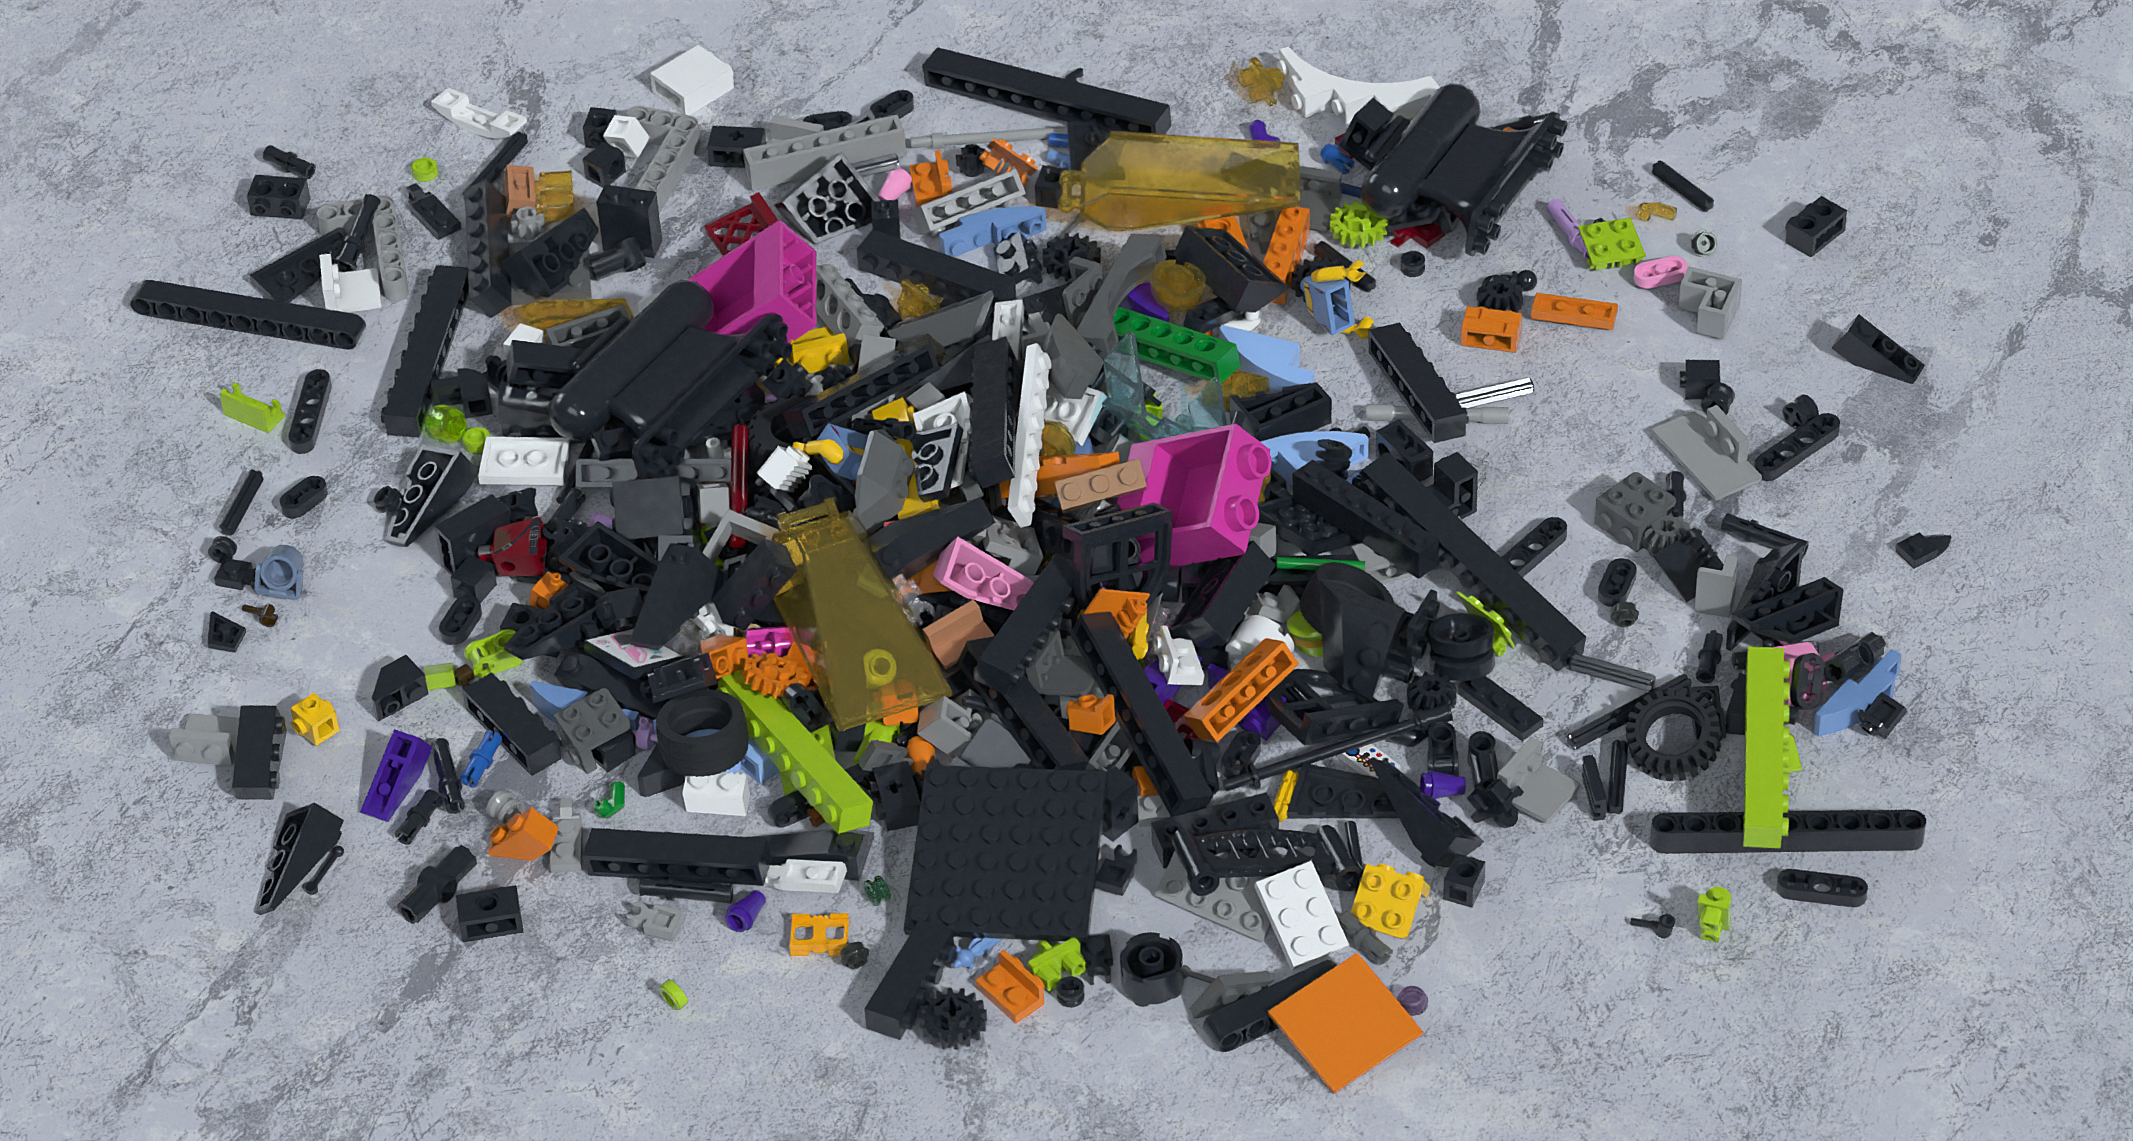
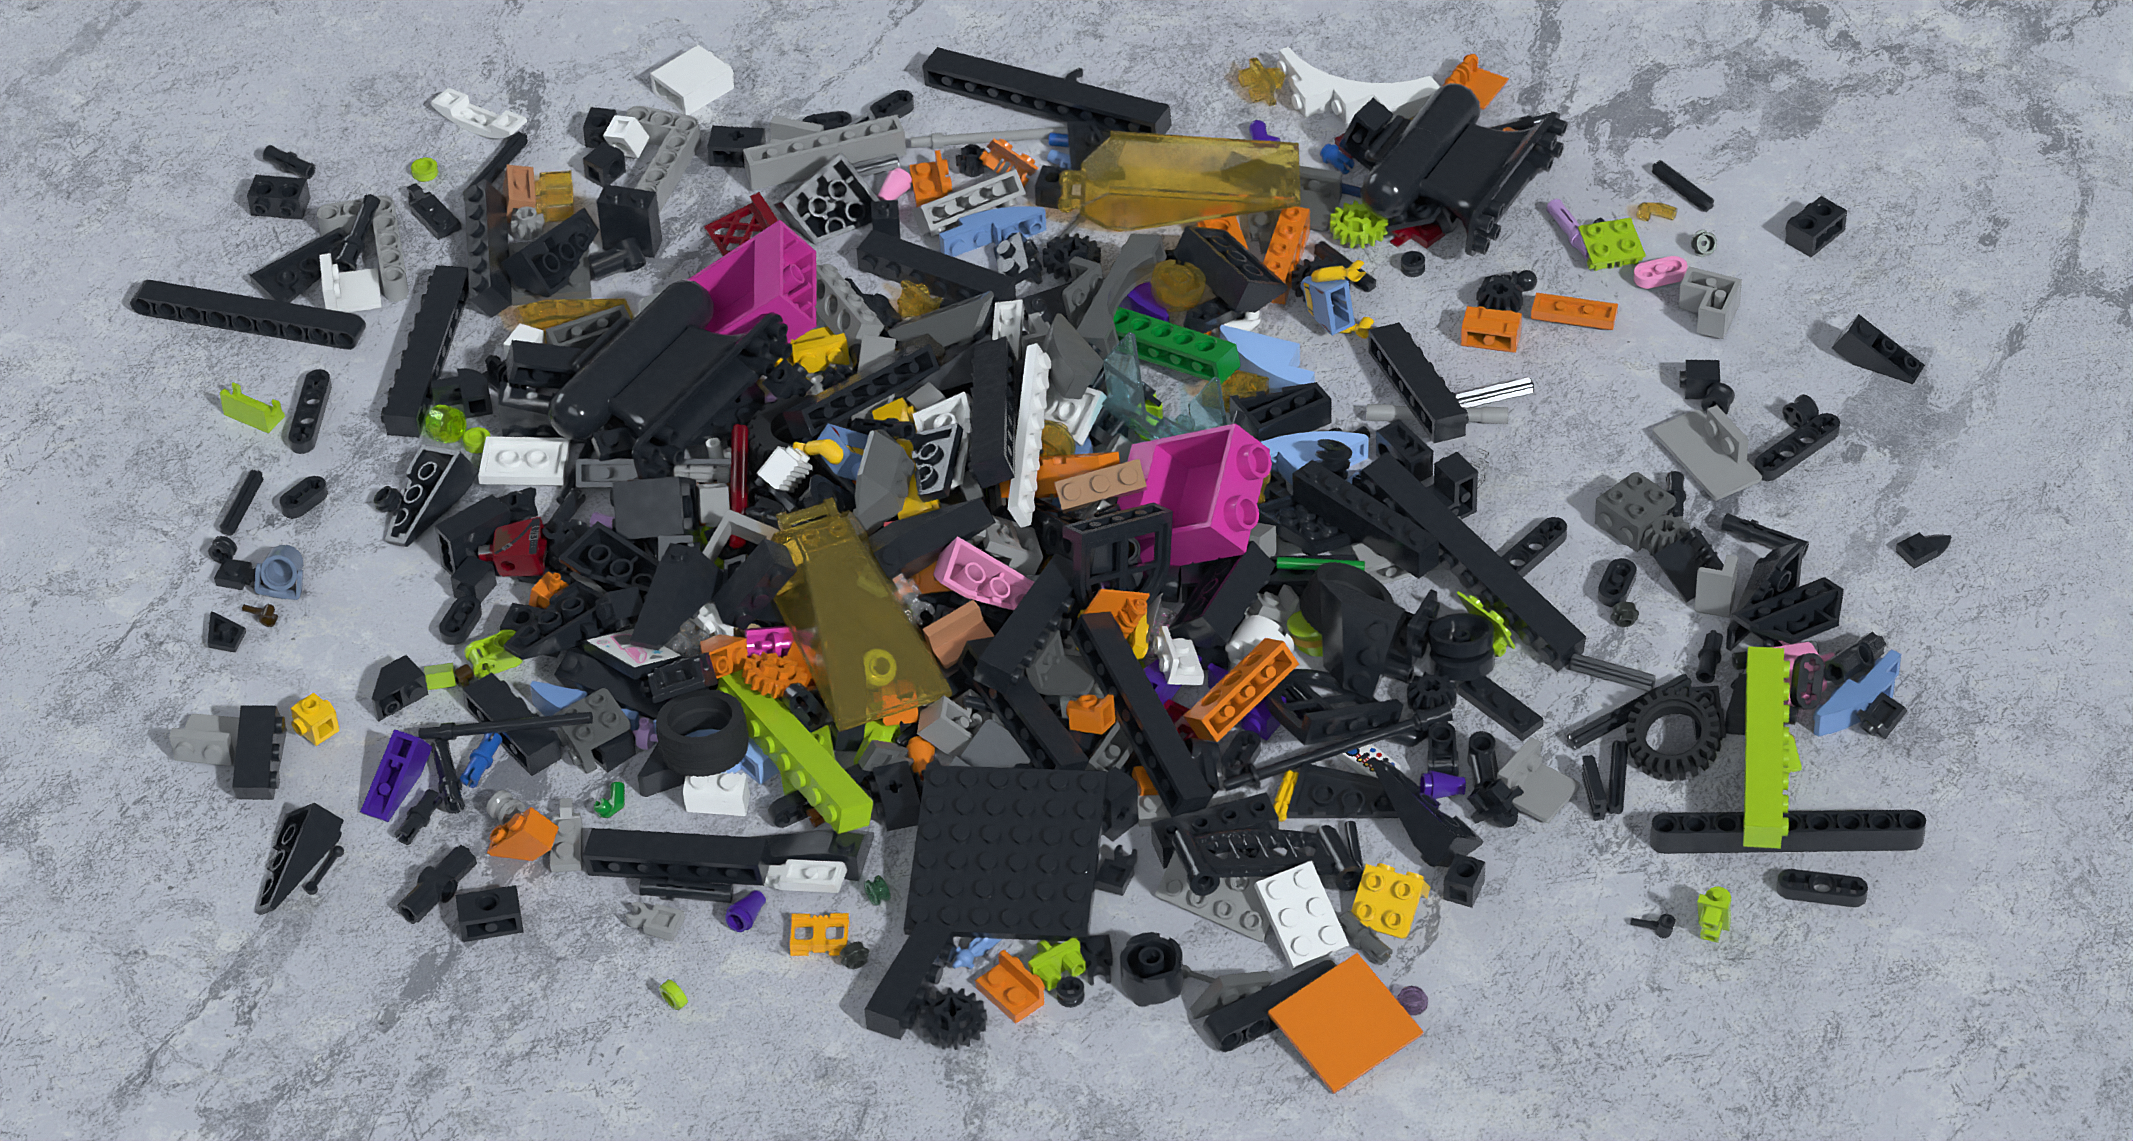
(451, 731): none -> black bar
(704, 473): none -> light grey axle
(1480, 81): none -> orange hinge

